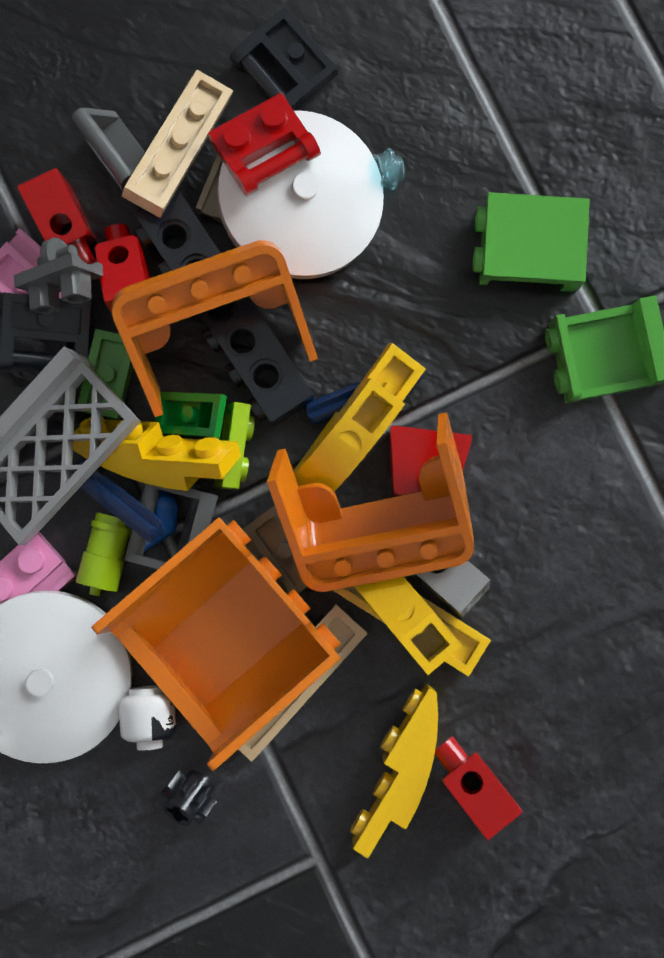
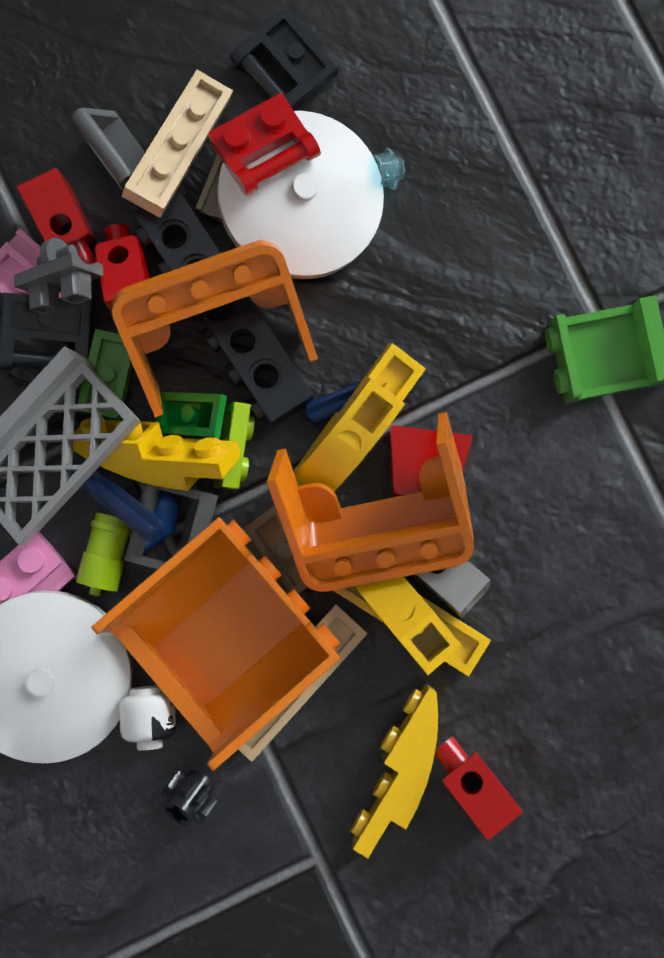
(532, 239): bright green panel -> none

